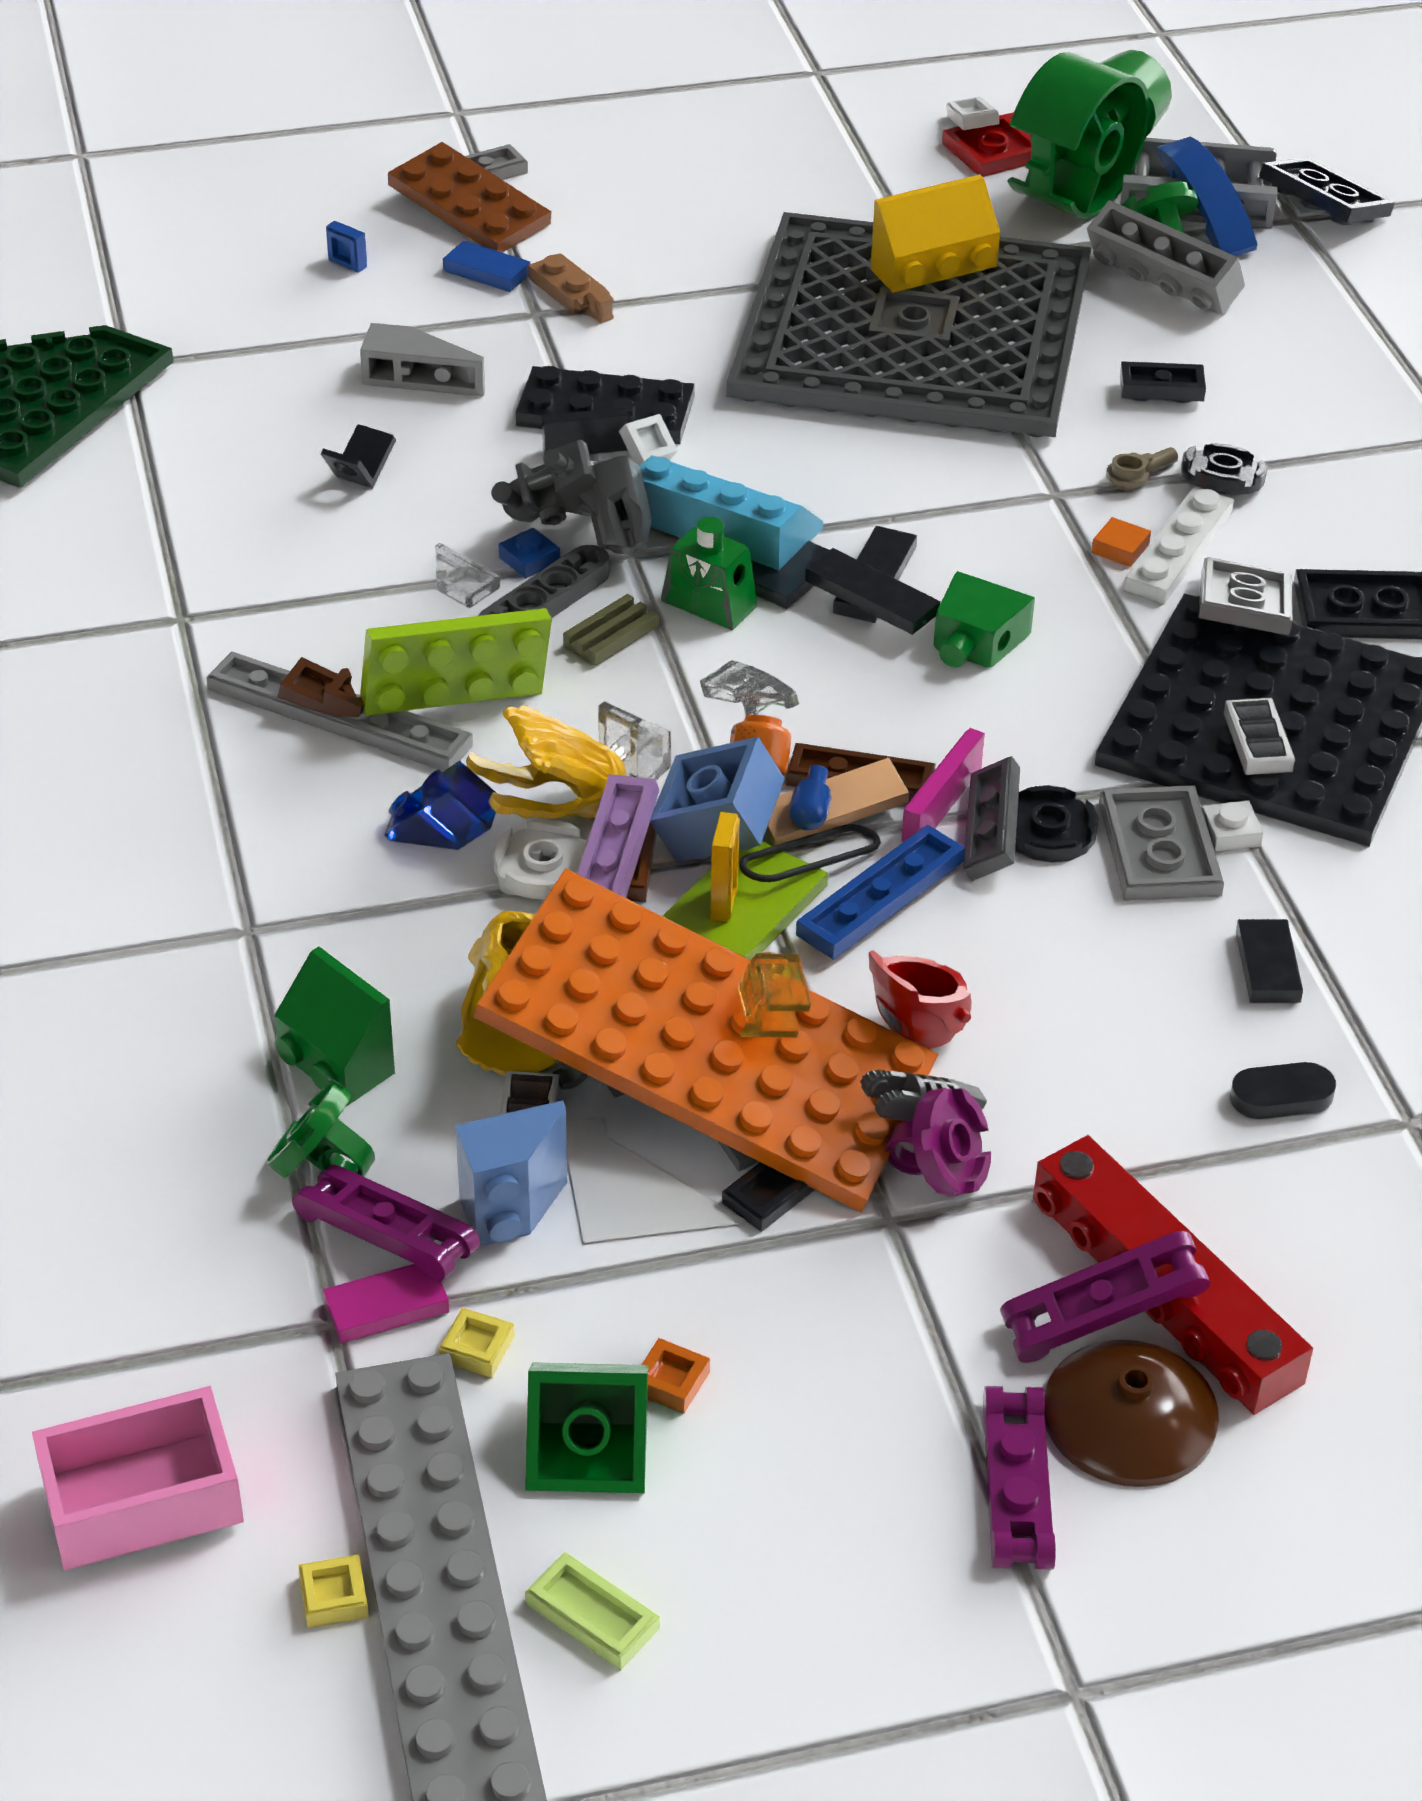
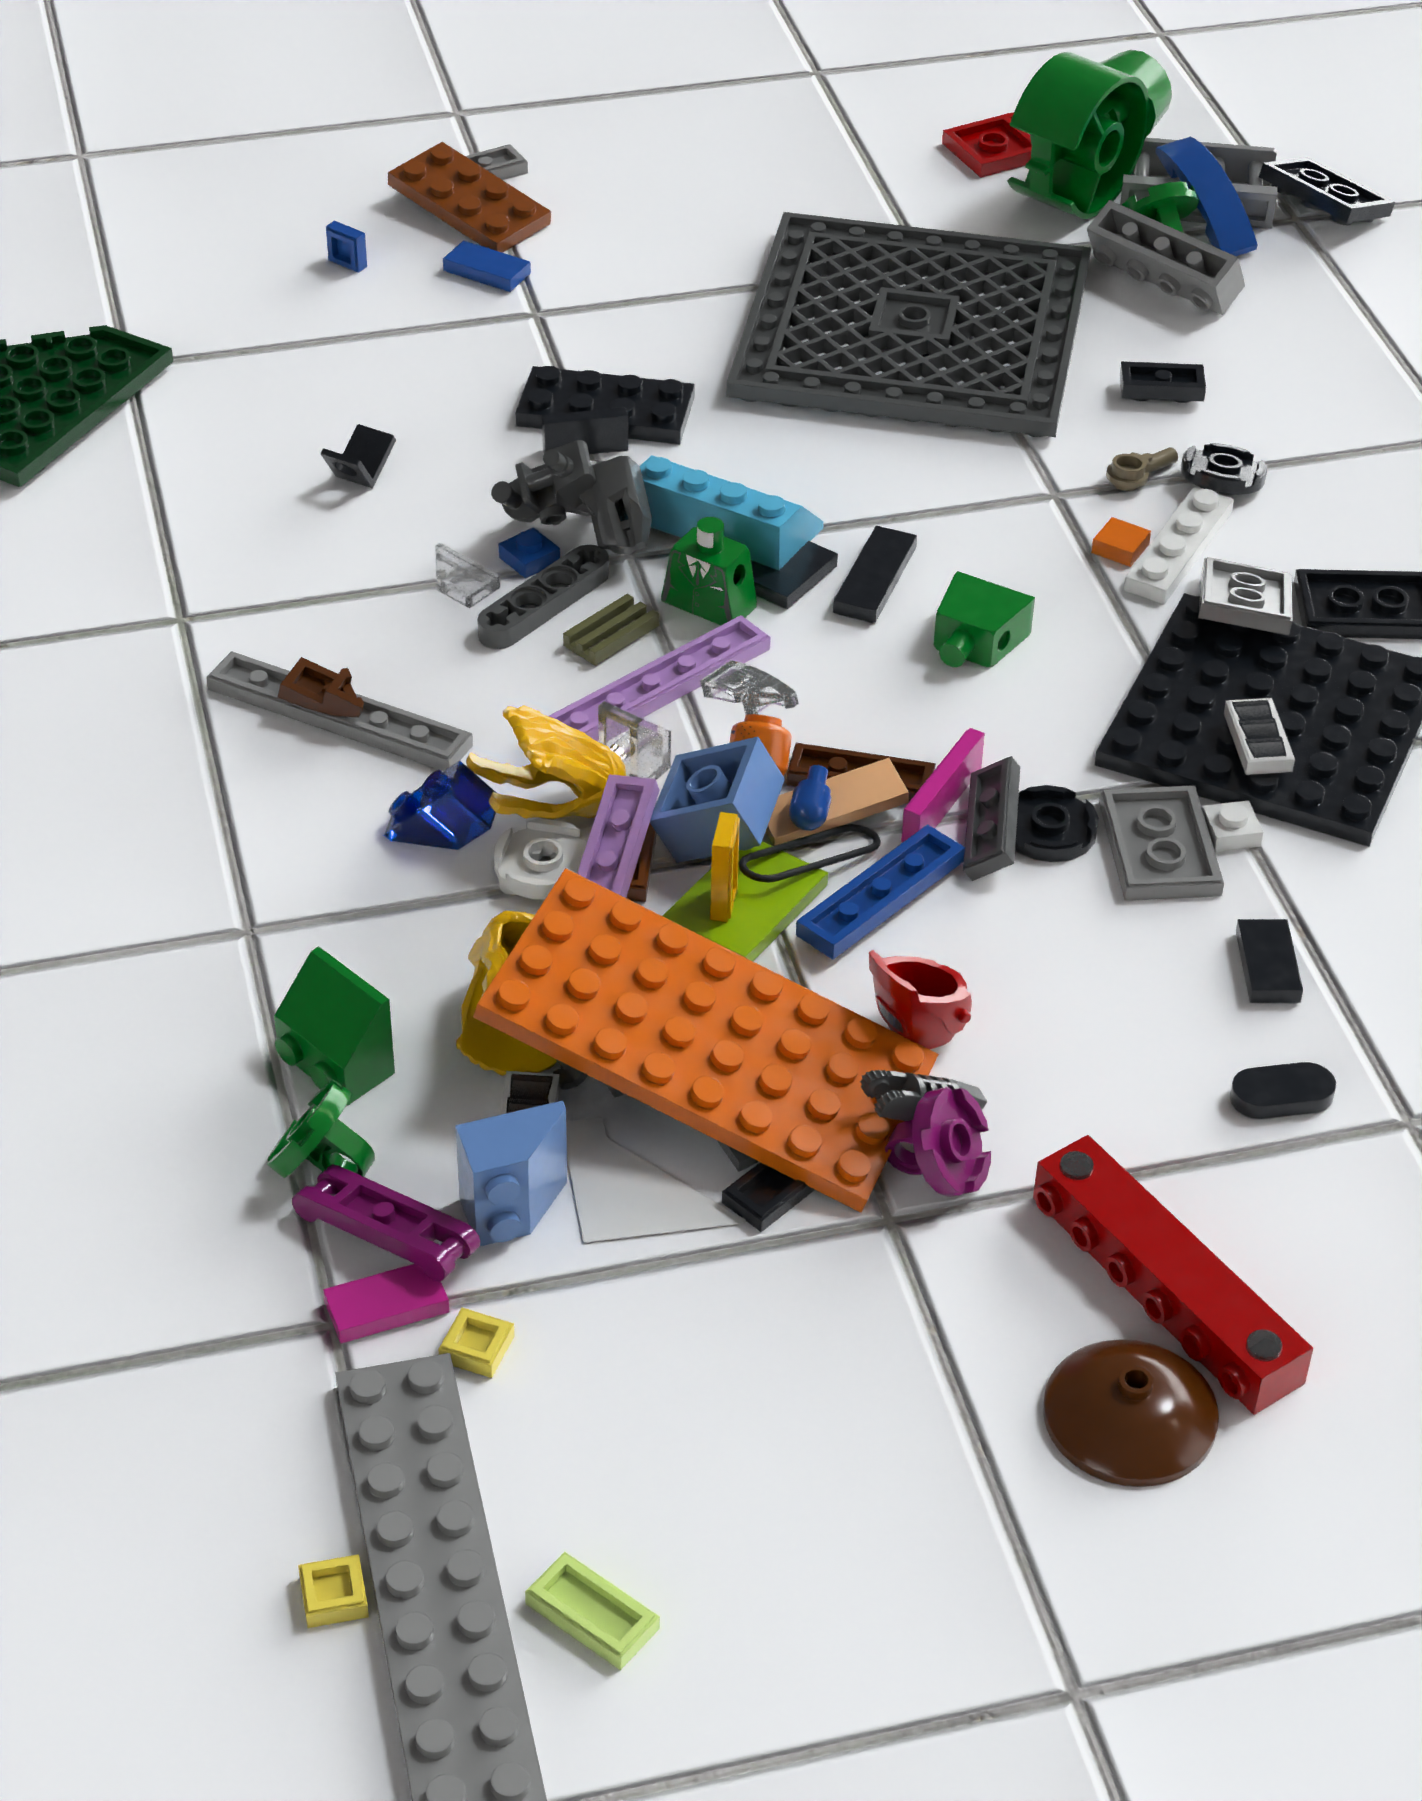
(138, 1477): bright pink piece -> none
(419, 361): light grey slope -> none
(454, 661): lime plate -> none
(572, 287): medium nougat hinge -> none
(586, 1427): green slope -> none
(648, 438): white plate -> none
(669, 675): none -> lavender tile
(675, 1374): orange tile -> none
(771, 994): clear yellow window -> none
(872, 591): black tile -> none
(934, 234): yellow slope -> none
(972, 113): white tile -> none
(1018, 1479): magenta plate -> none
(1104, 1295): magenta plate -> none

